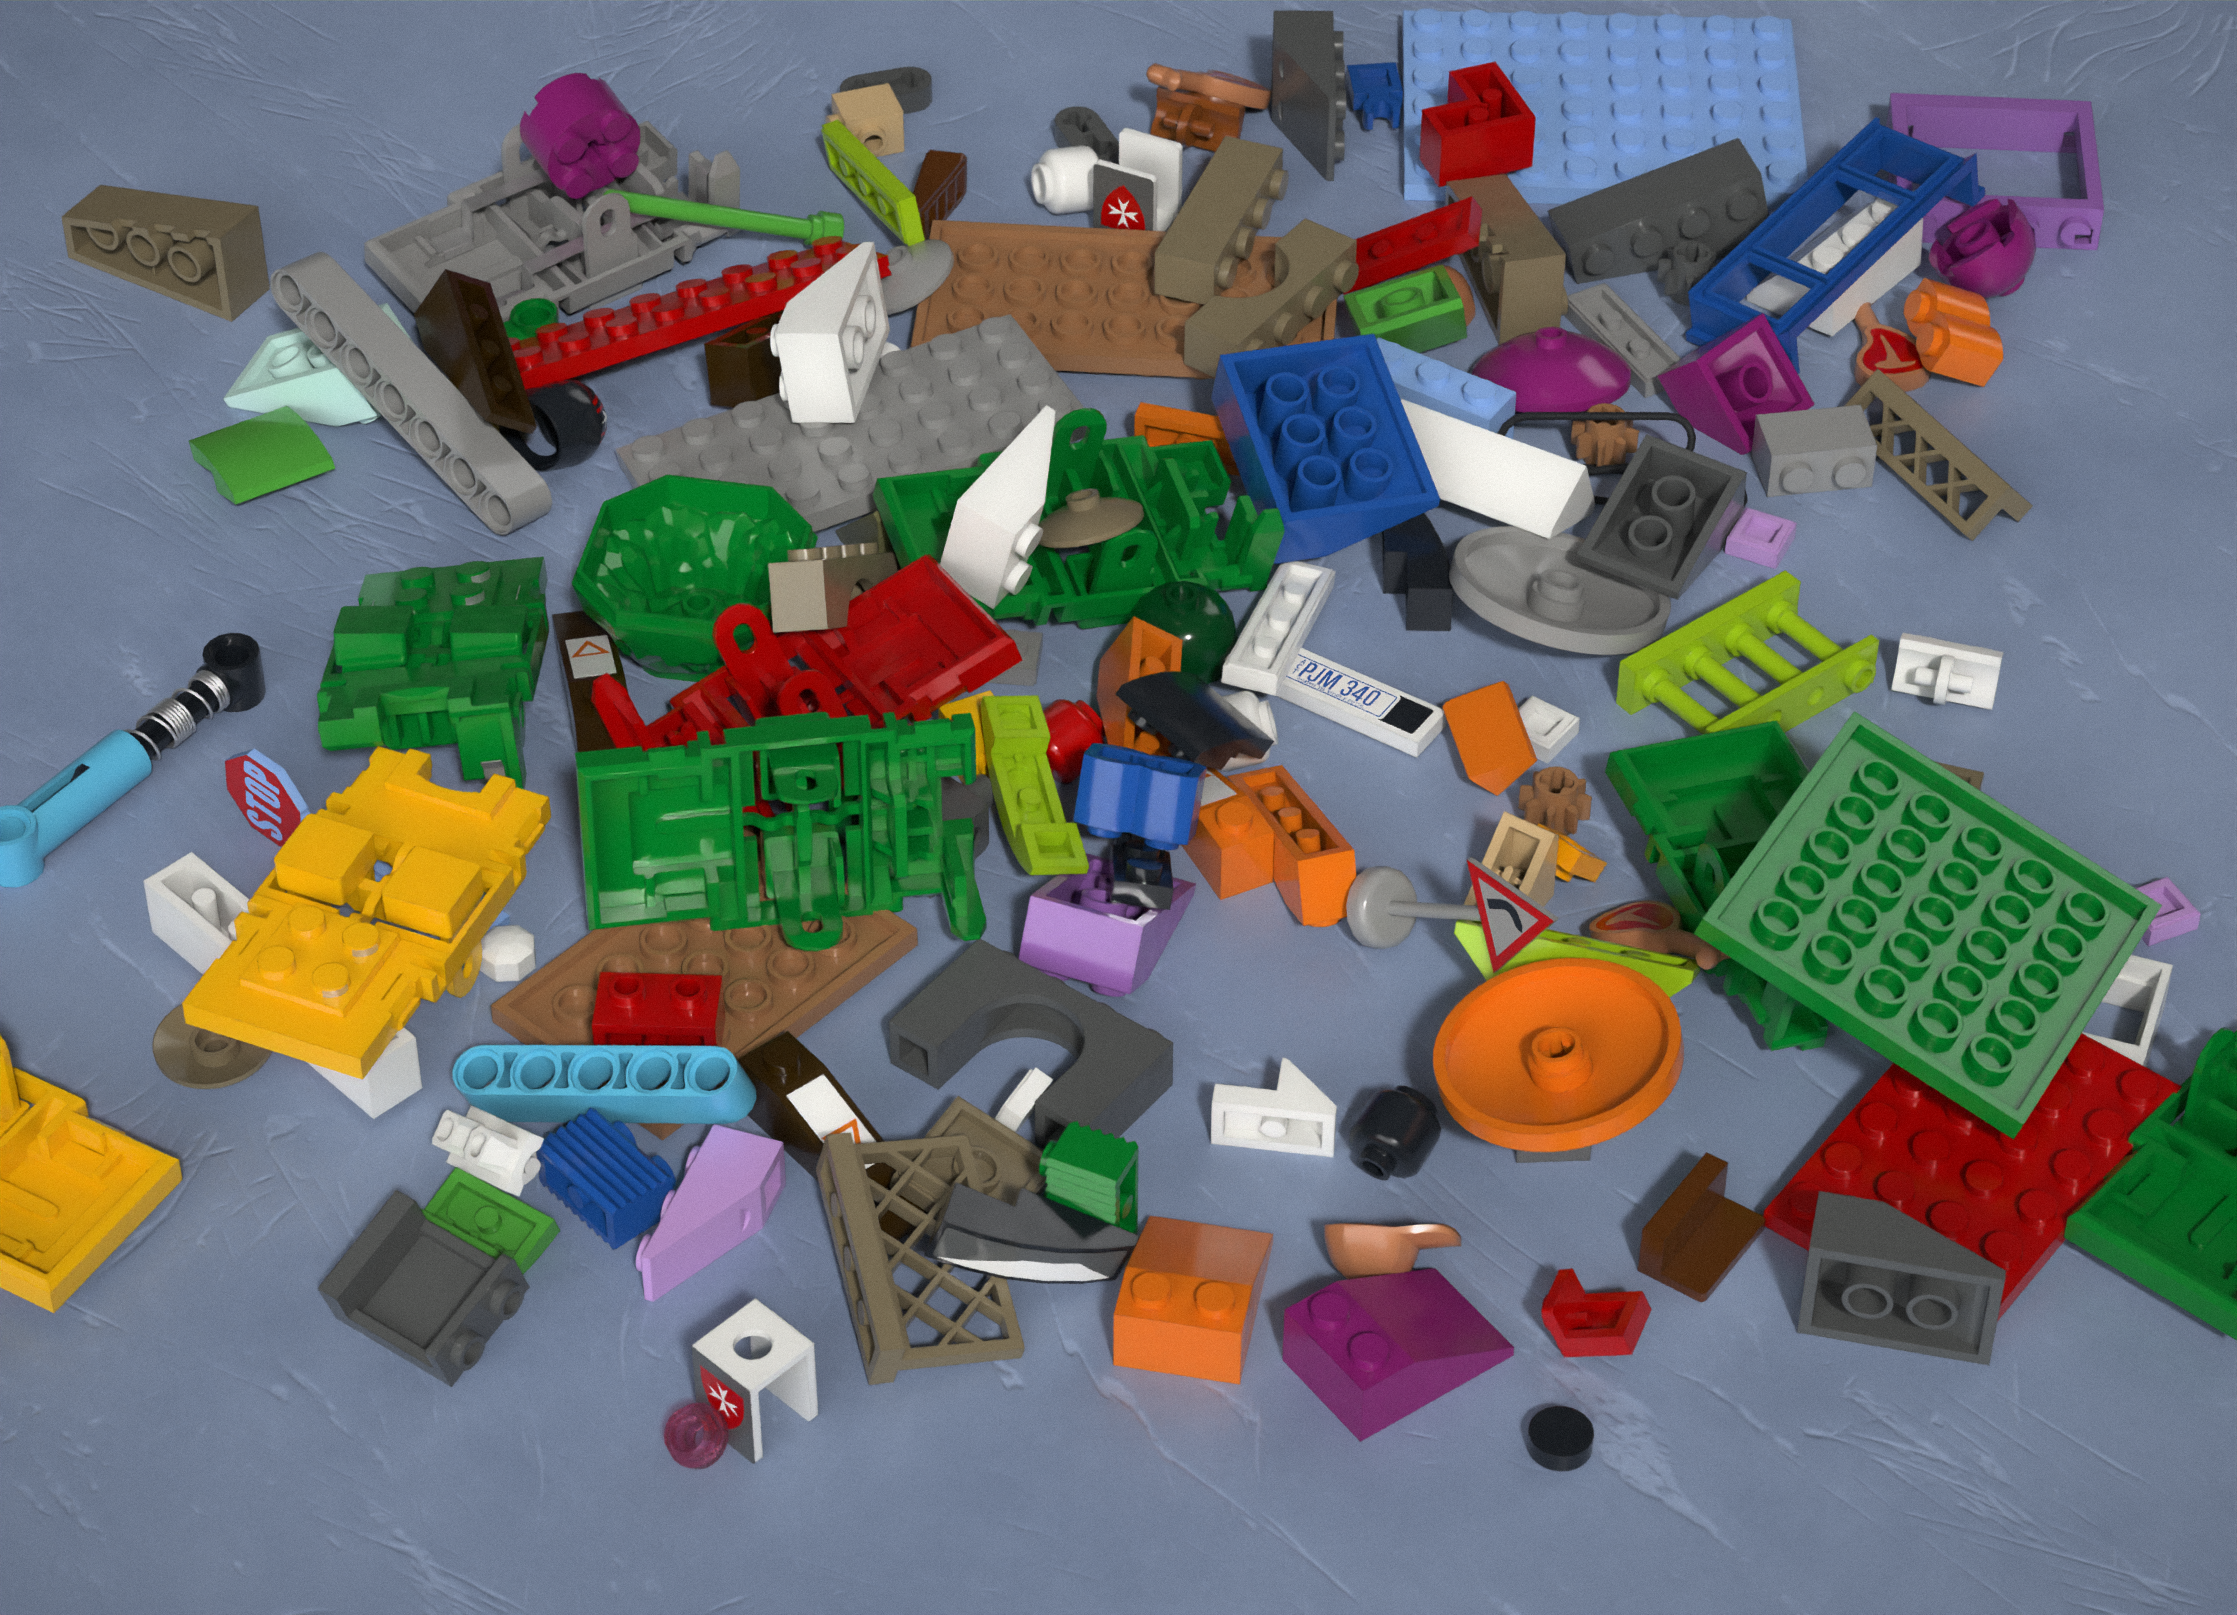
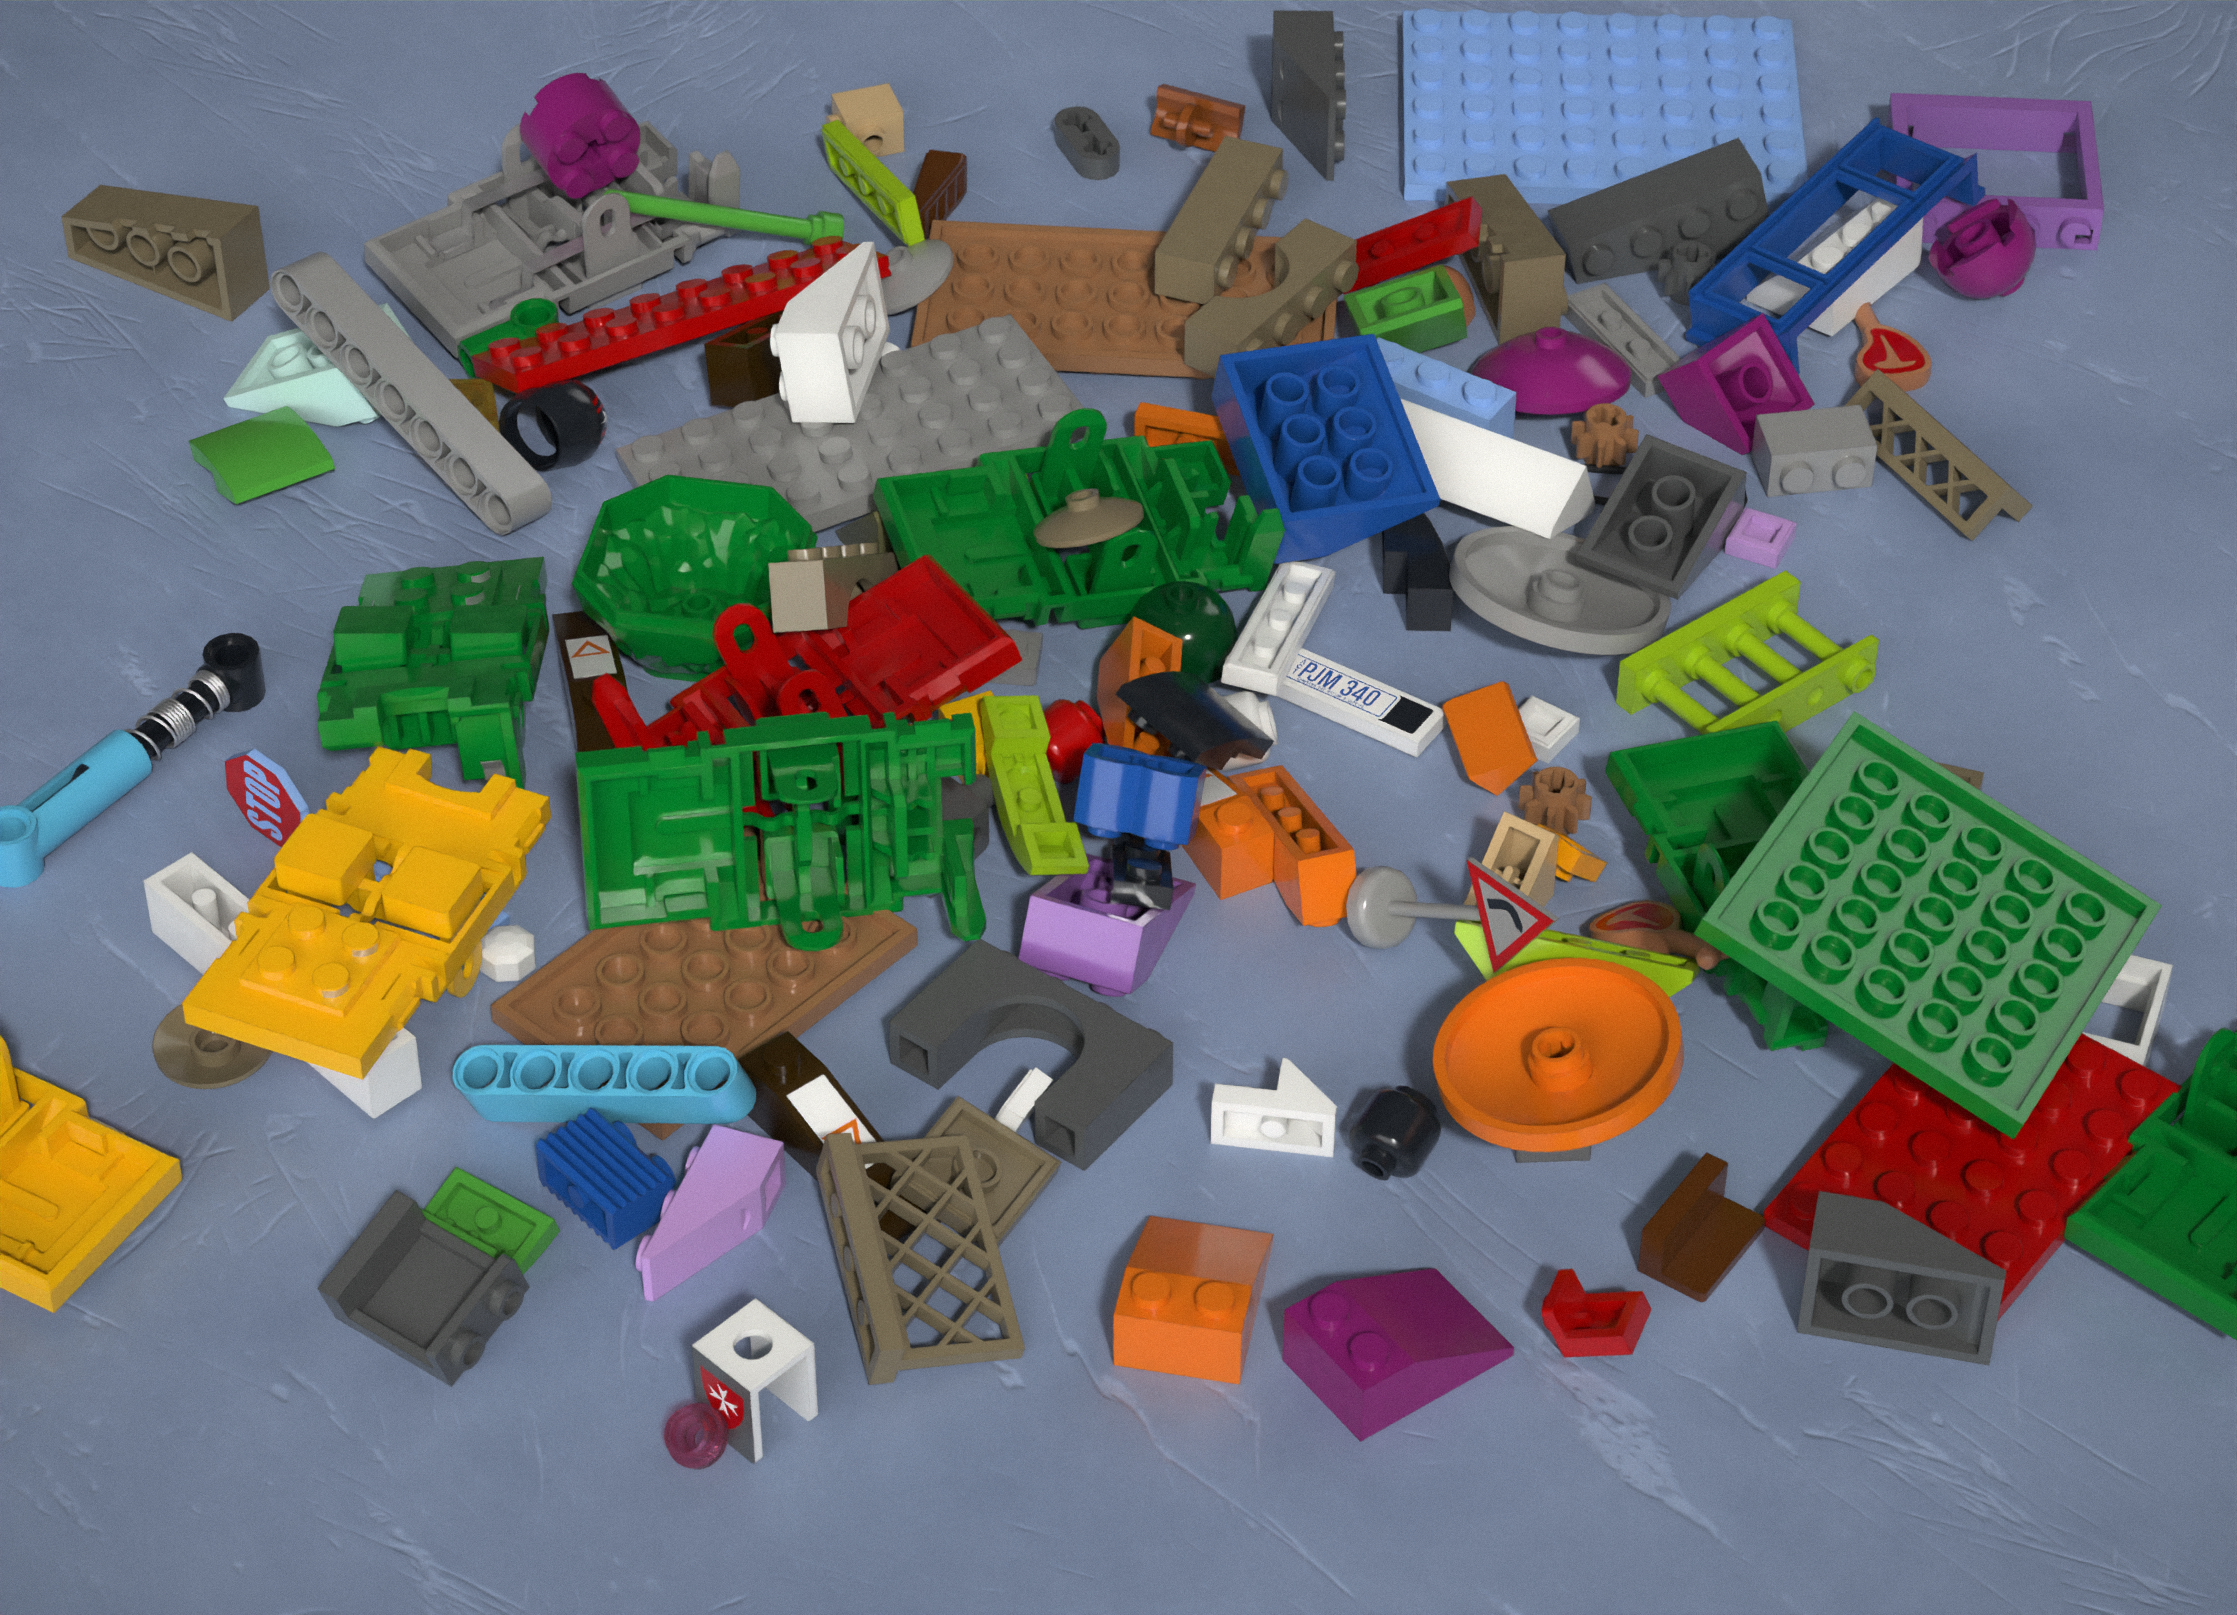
(471, 346): dark brown slope -> none
(489, 1148): white hips -> none
(658, 1009): red brick -> none
(910, 85): dark grey beam -> none
(1000, 517): white slope -> none
(1027, 1240): black slope -> none
(1065, 179): white head -> none
(1093, 1175): green brick -> none
(1143, 188): piece -> none
(1211, 83): nougat piece -> none
(1376, 91): blue plate -> none
(1377, 1249): nougat cap -> none
(1479, 130): red brick -> none
(1560, 1438): black tile -> none
(1604, 416): black piece -> none
(1947, 671): white hips -> none
(1953, 332): orange brick -> none
(2174, 917): lavender tile -> none

